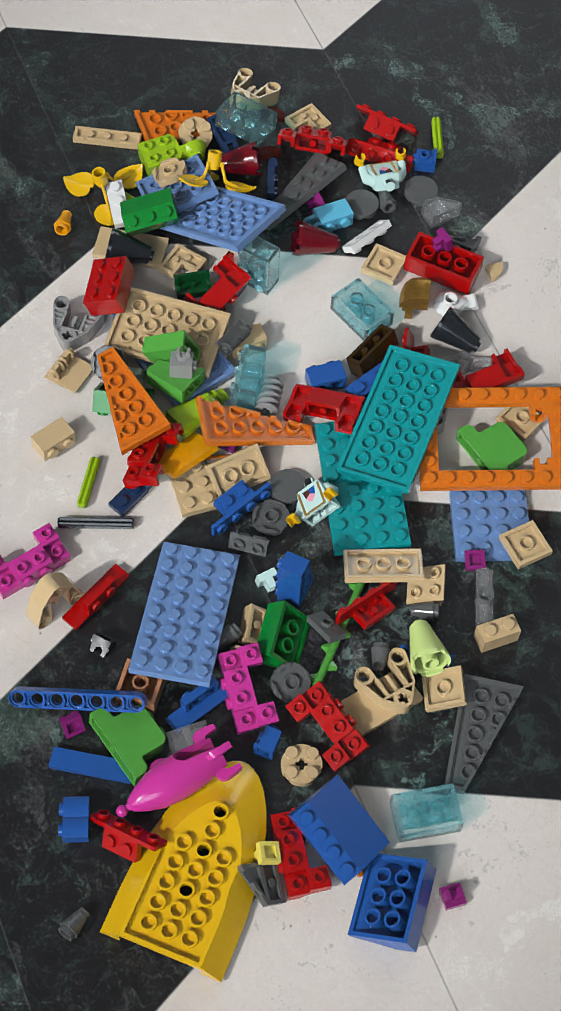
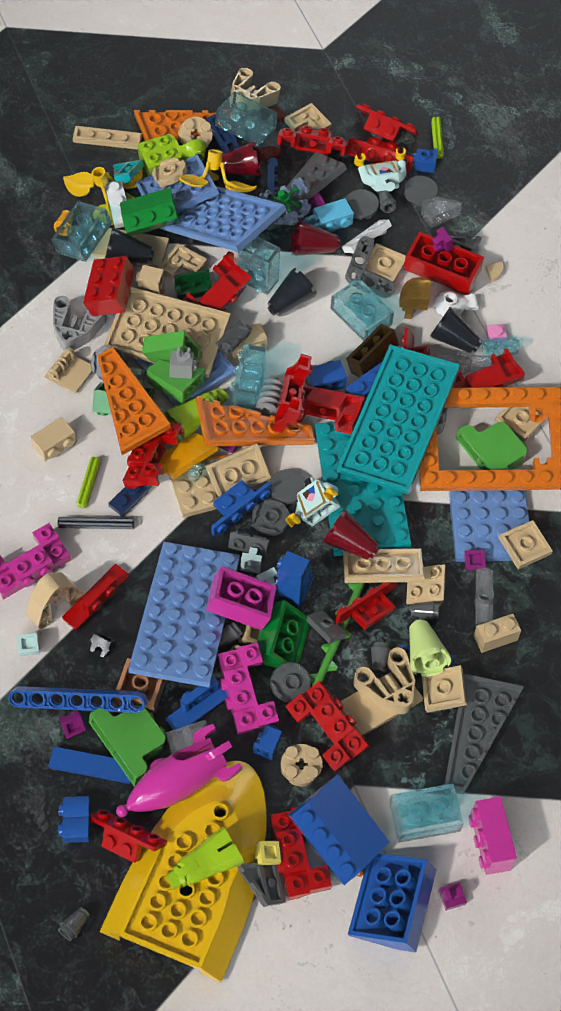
(27, 644): none -> light aqua tile
(81, 231): none -> clear light blue brick
(127, 170): none -> teal wing
(151, 279): none -> tan brick
(196, 472): none -> clear light blue piece
(208, 859): none -> lime piece
(241, 598): none -> dark pink brick
(251, 561): none -> light aqua tile
(285, 197): none -> sand blue plant
(291, 293): none -> black cone
(292, 394): none -> red bracket
(351, 537): none -> dark red cone
(360, 270): none -> dark grey beam
(492, 836): none -> dark pink brick
(495, 331): none -> bright pink plate
(497, 345): none -> clear light blue hinge

